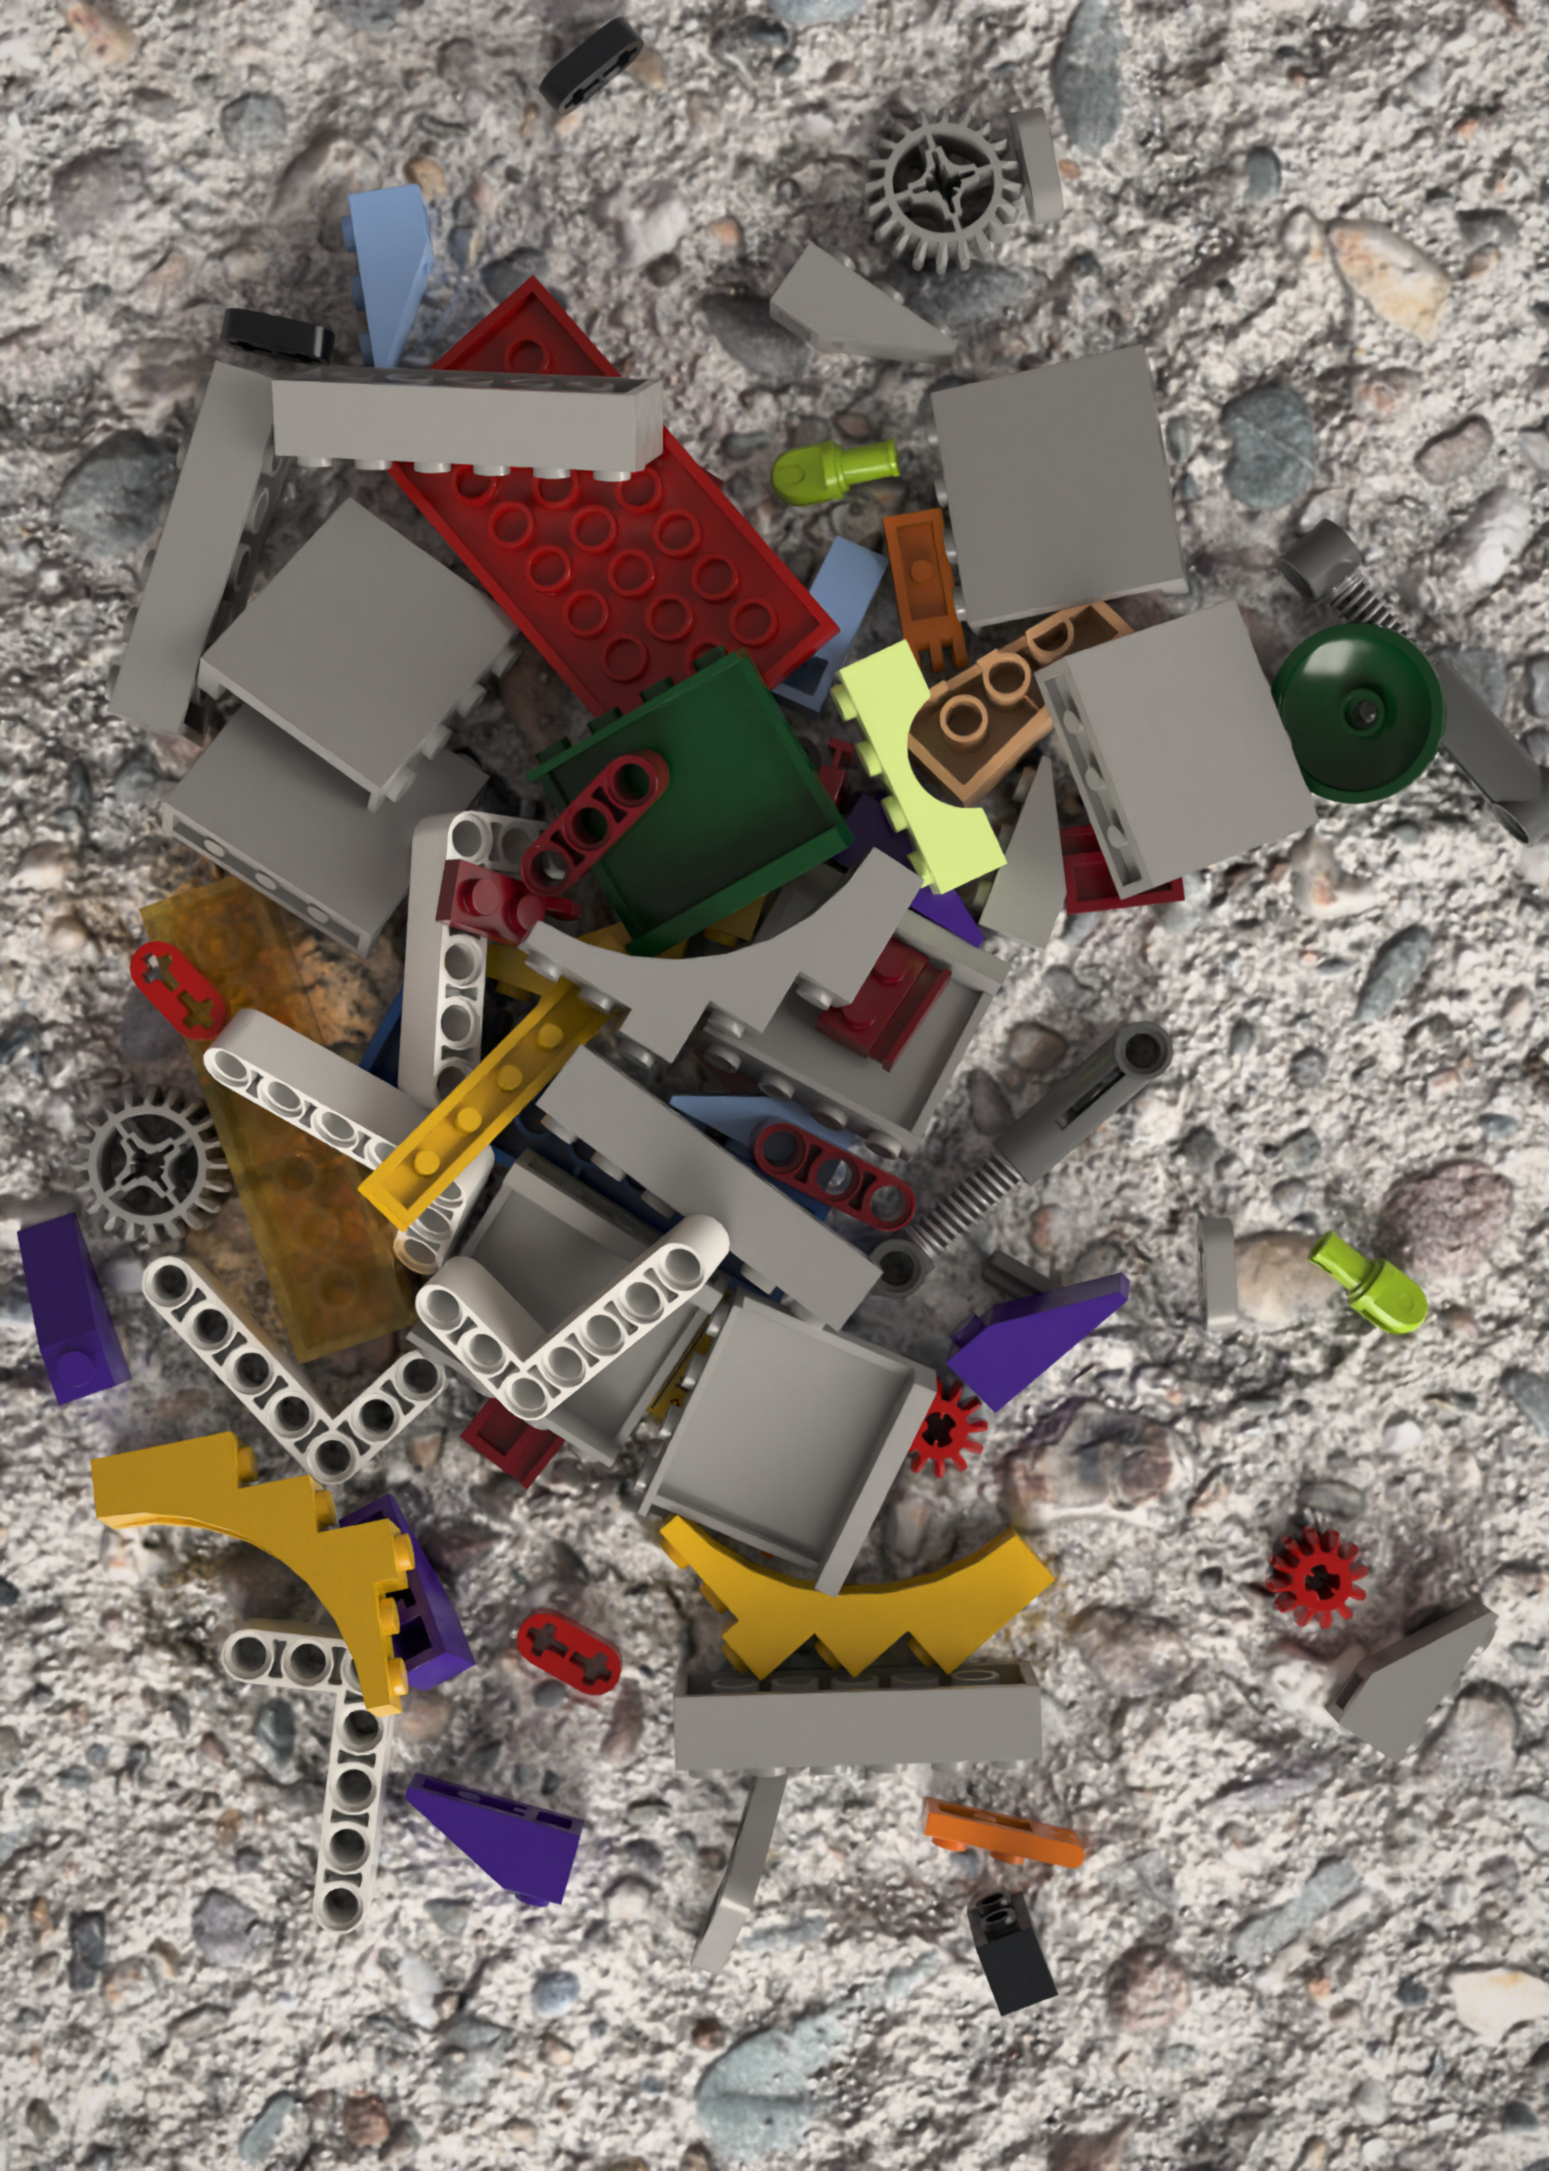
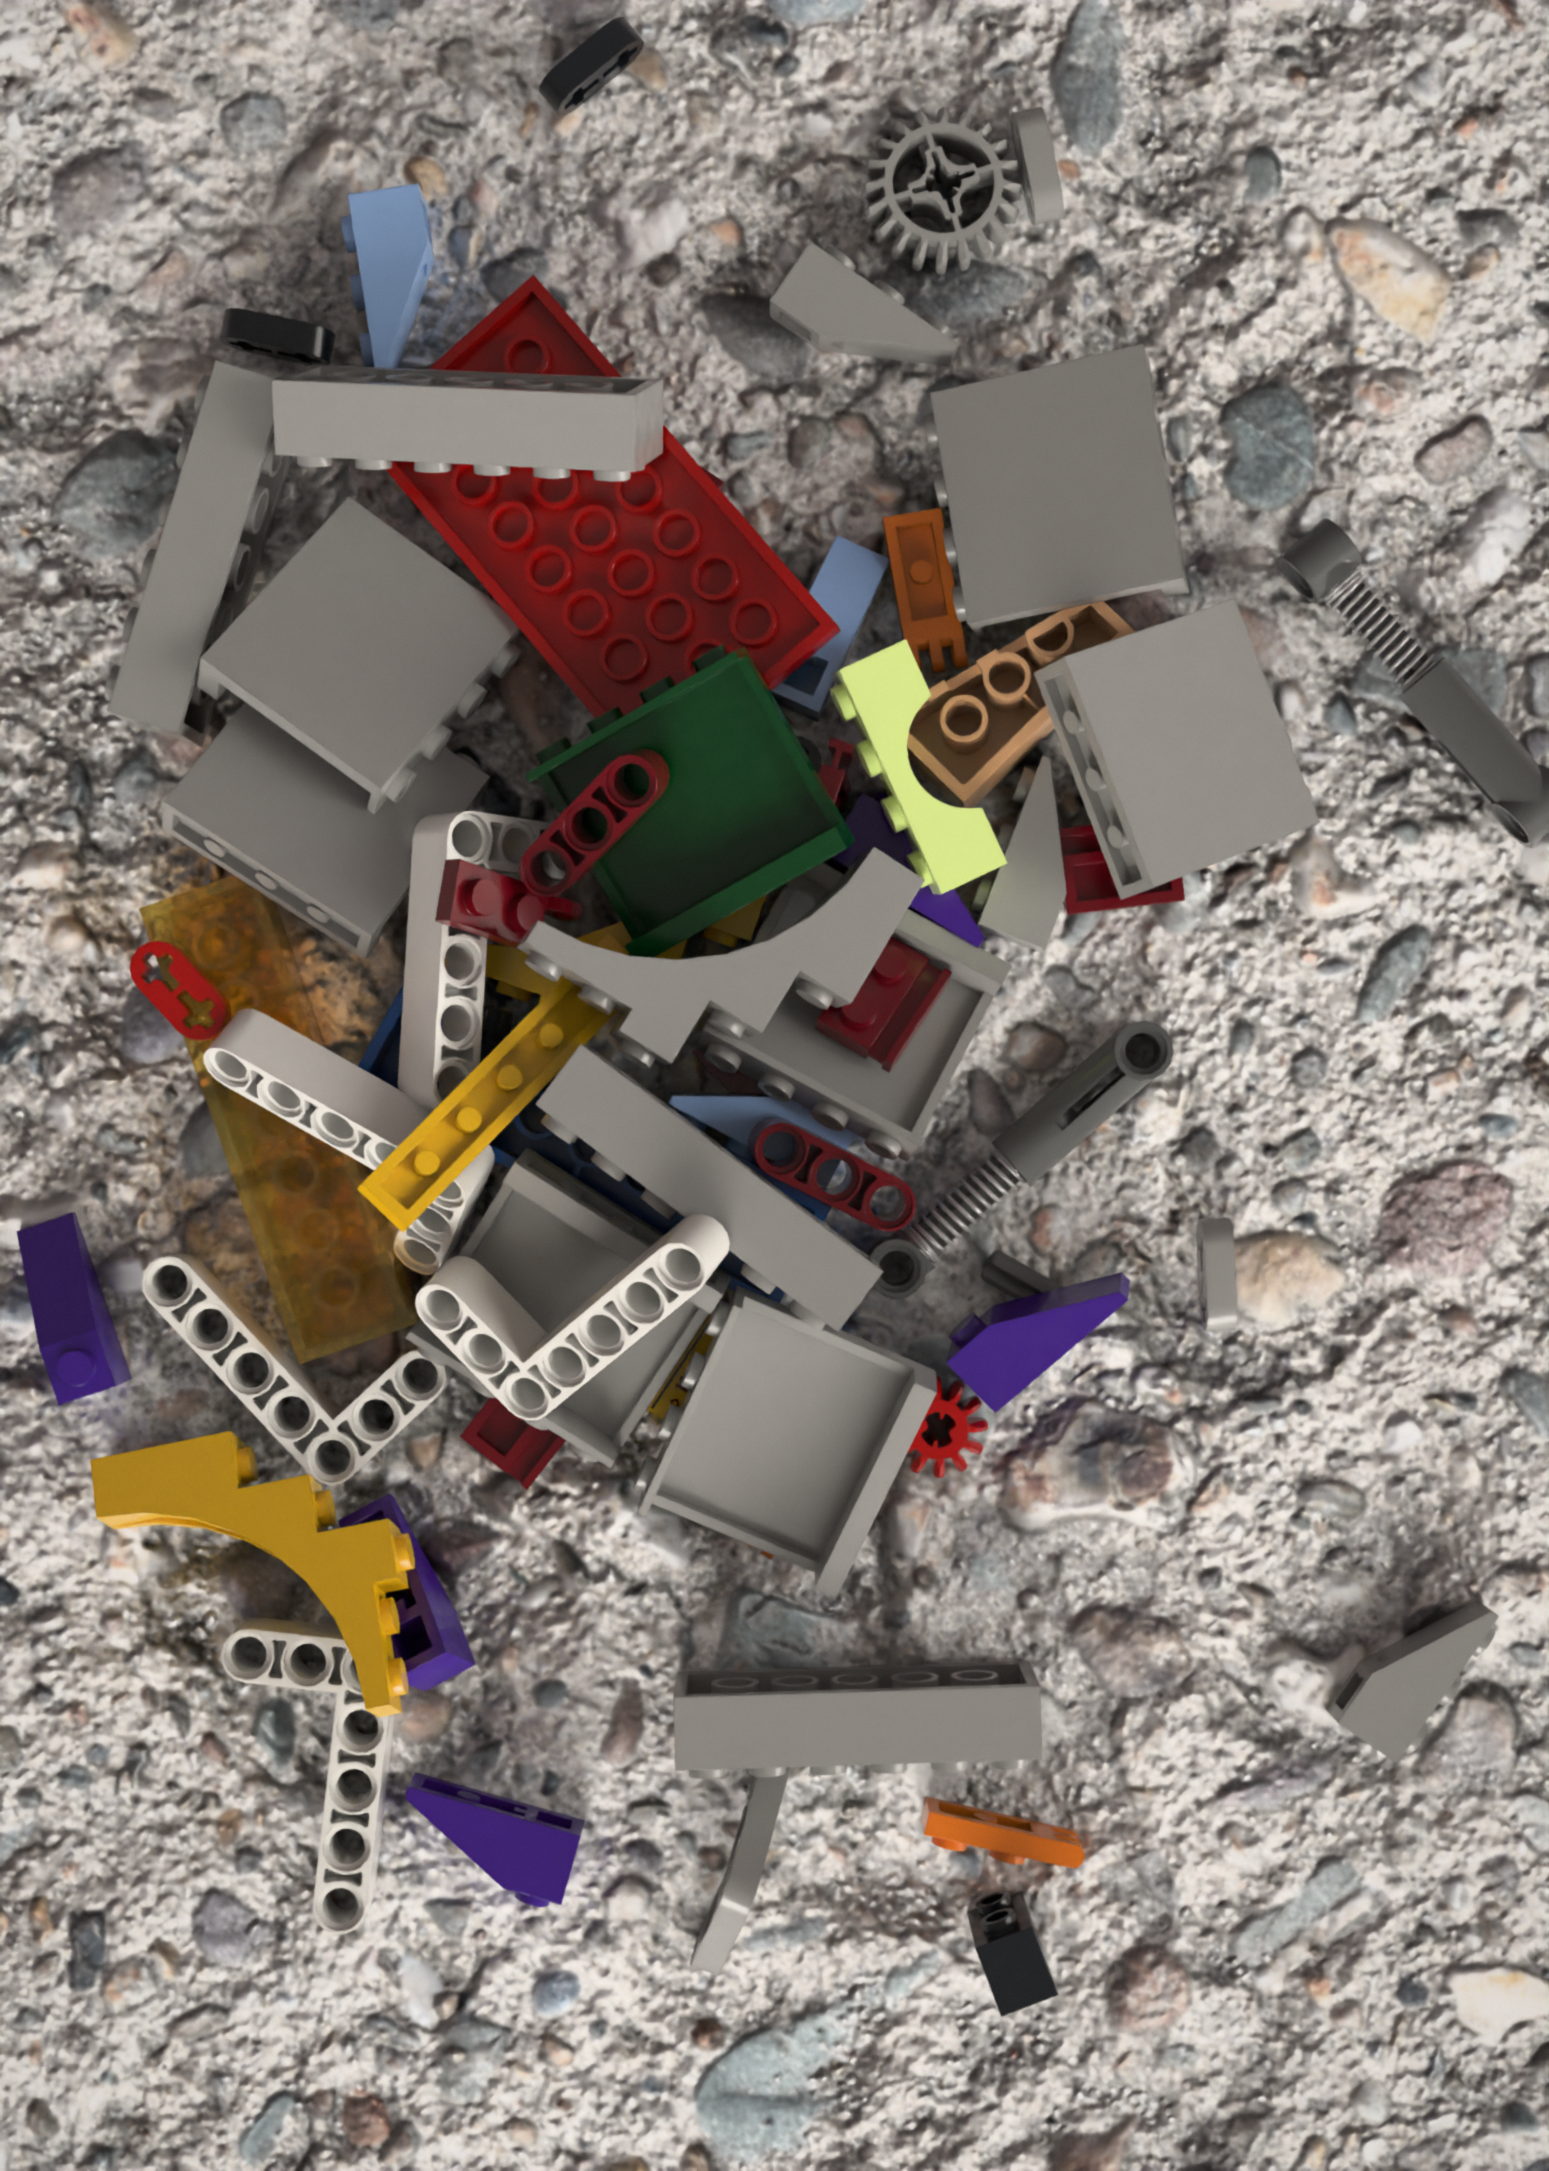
(136, 1145): light grey gear -> none
(562, 1663): red beam -> none
(775, 1612): yellow arch -> none
(826, 471): lime arm -> none
(1302, 1597): red gear -> none
(1321, 701): dark green dish -> none
(1373, 1286): lime arm -> none

